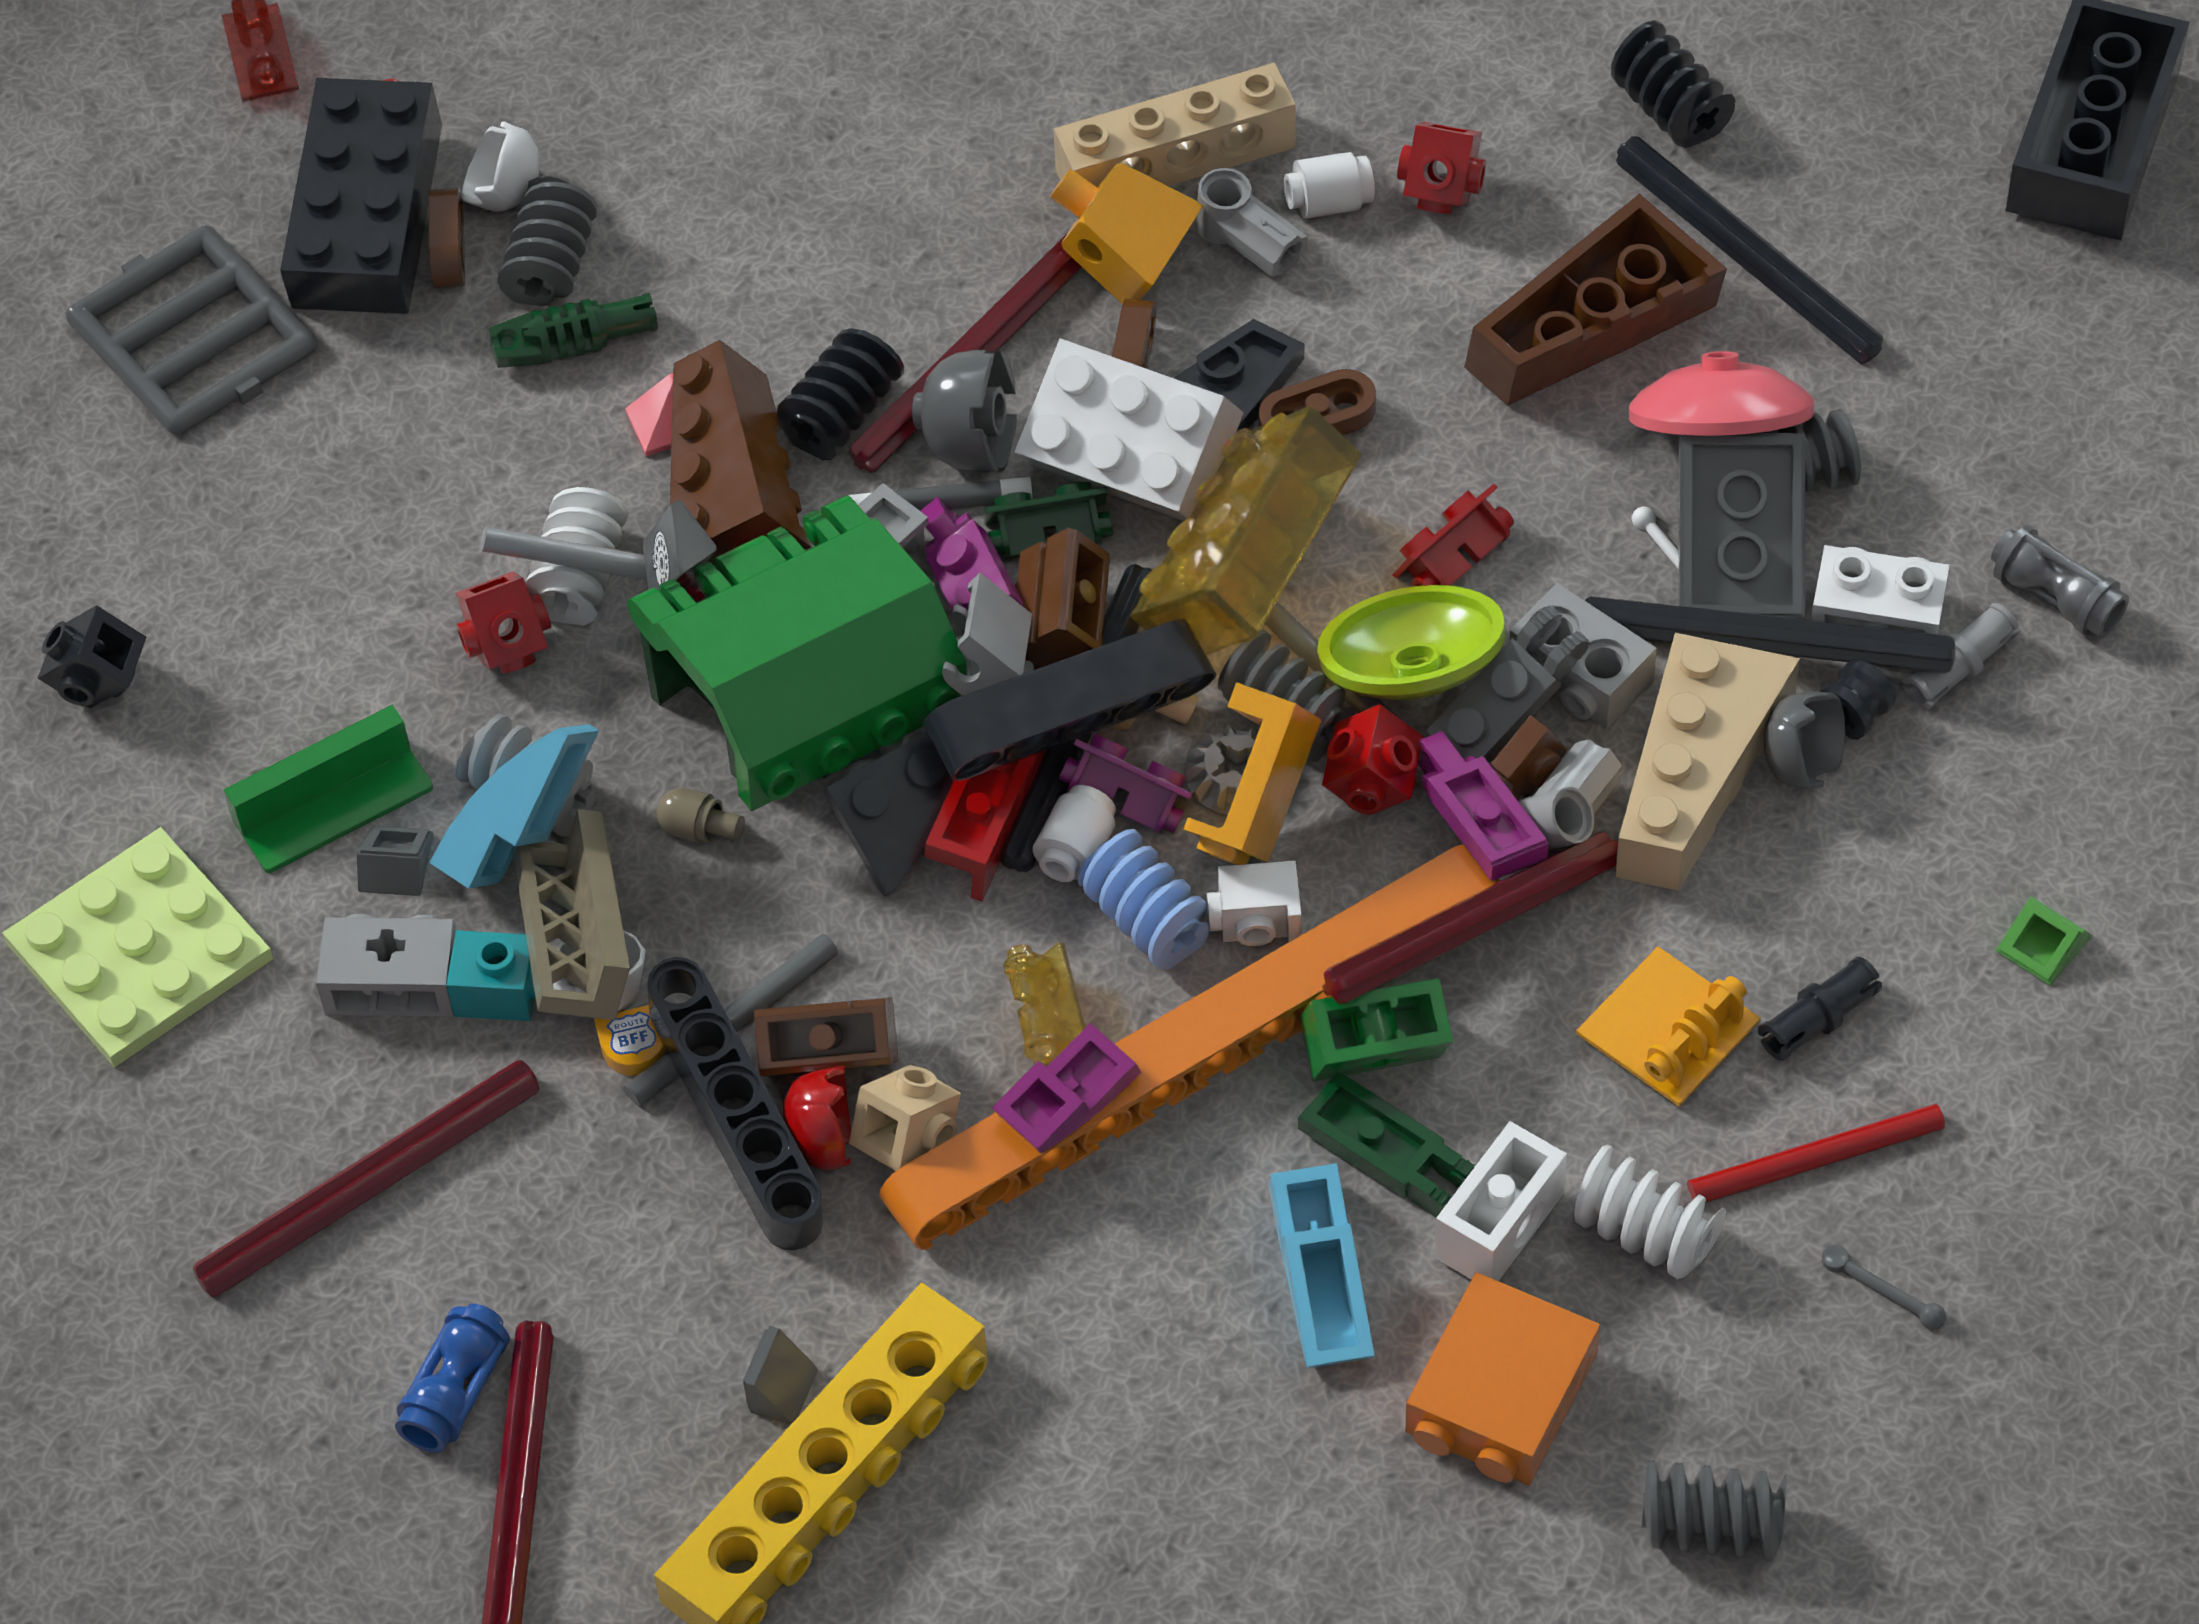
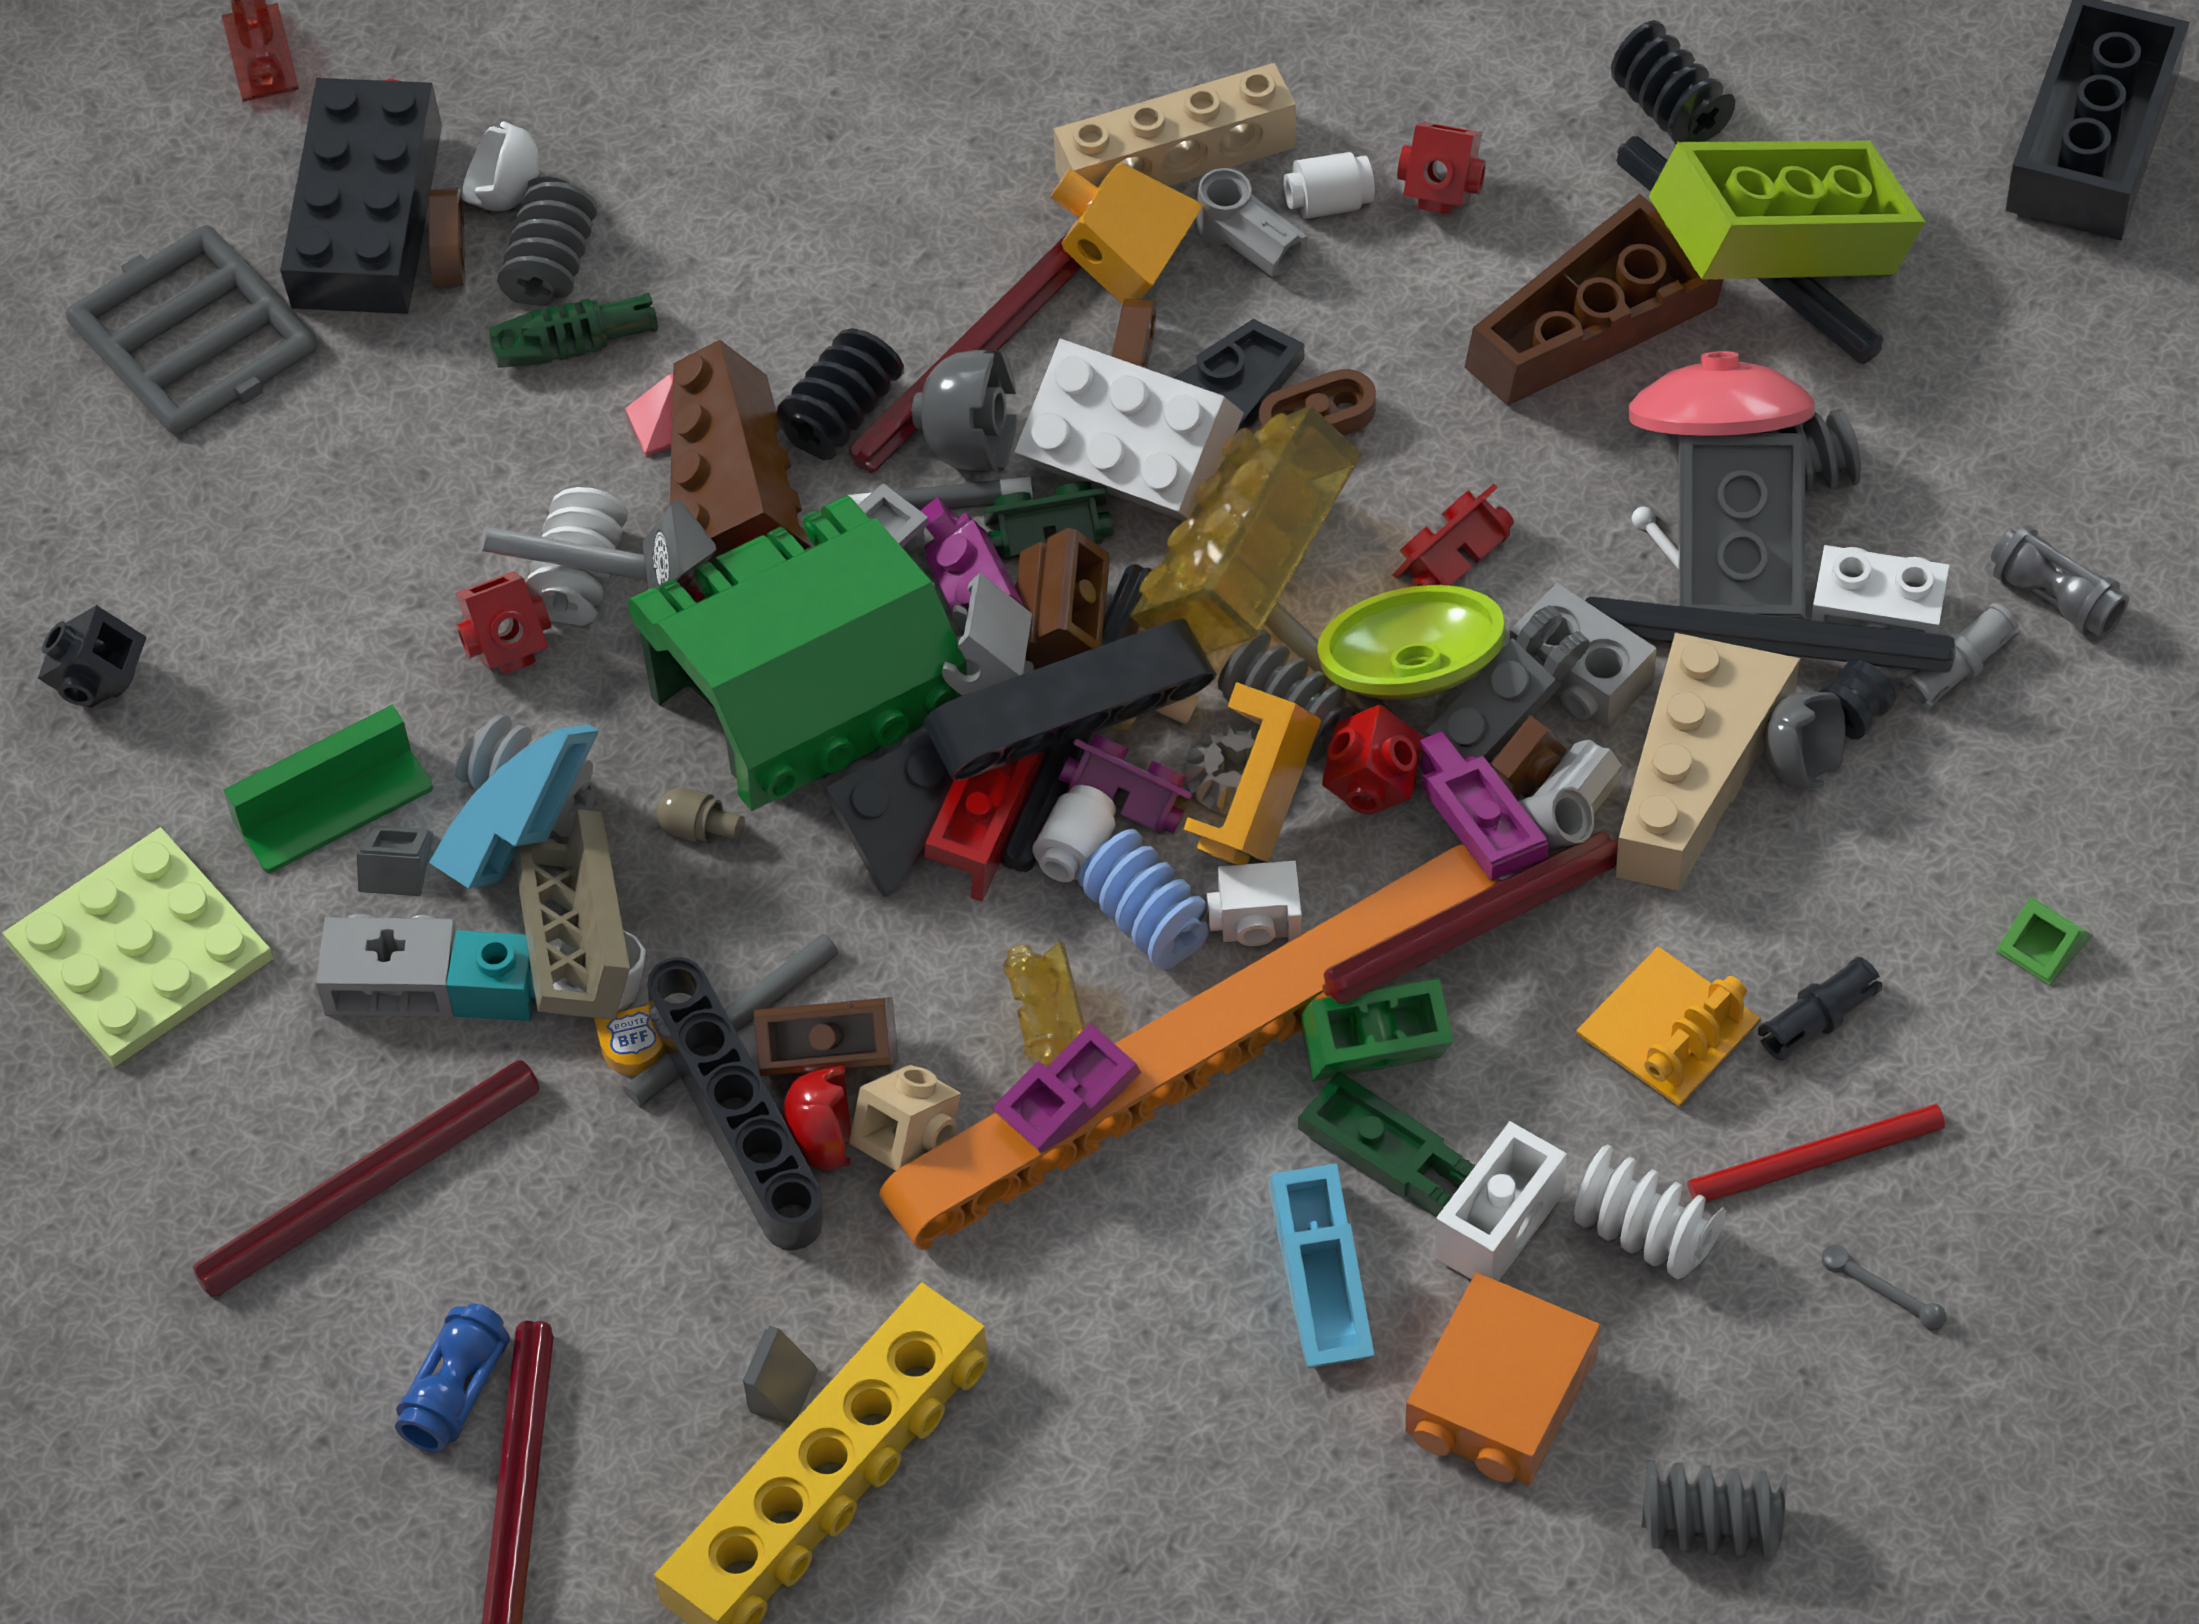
(1785, 209): none -> lime brick

